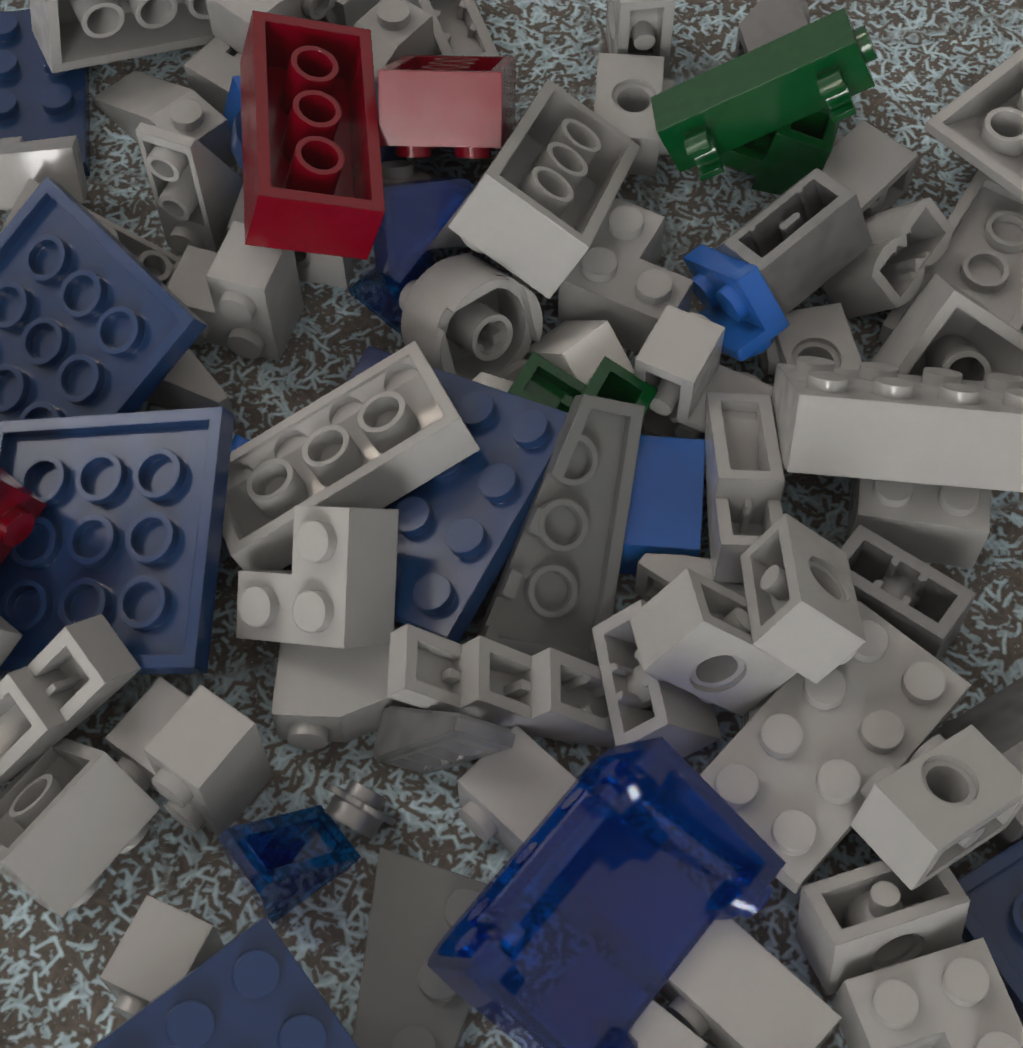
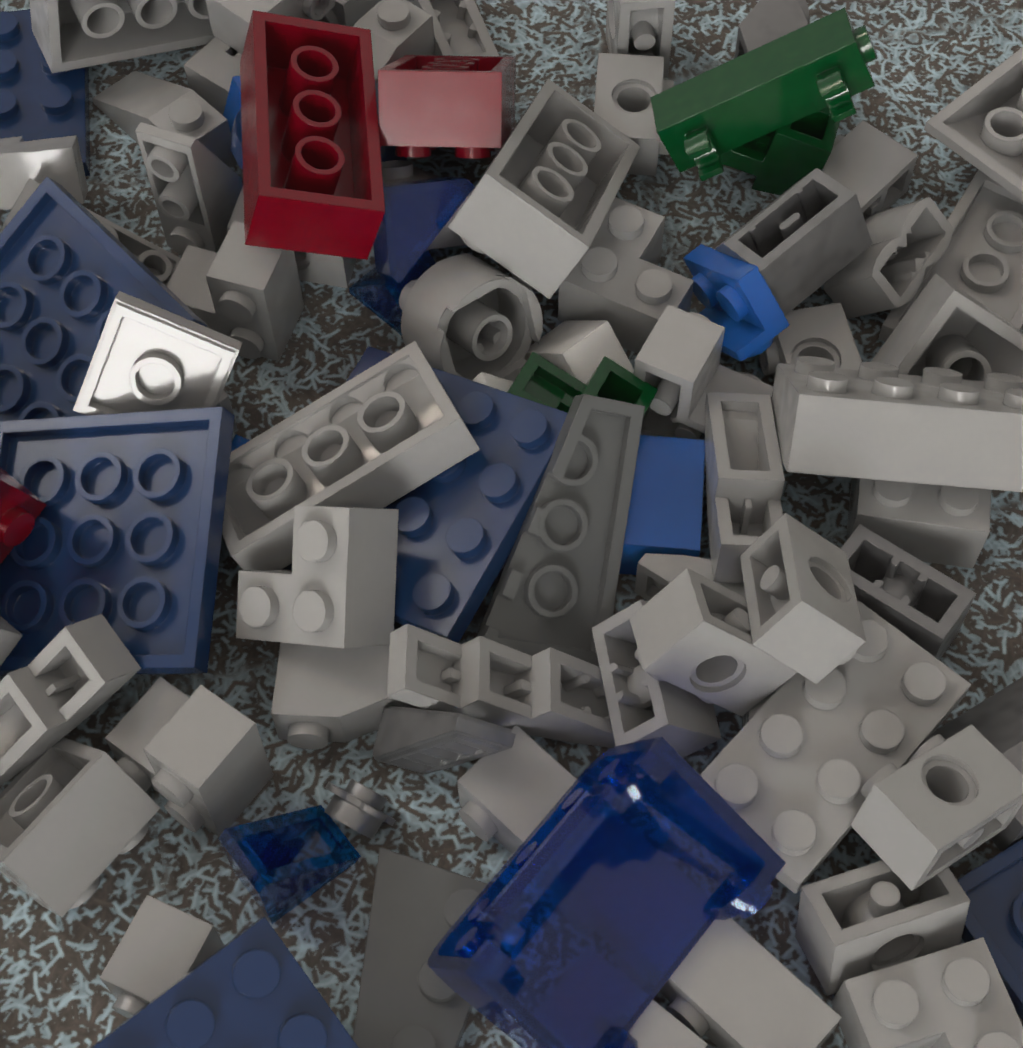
(154, 362): none -> plate

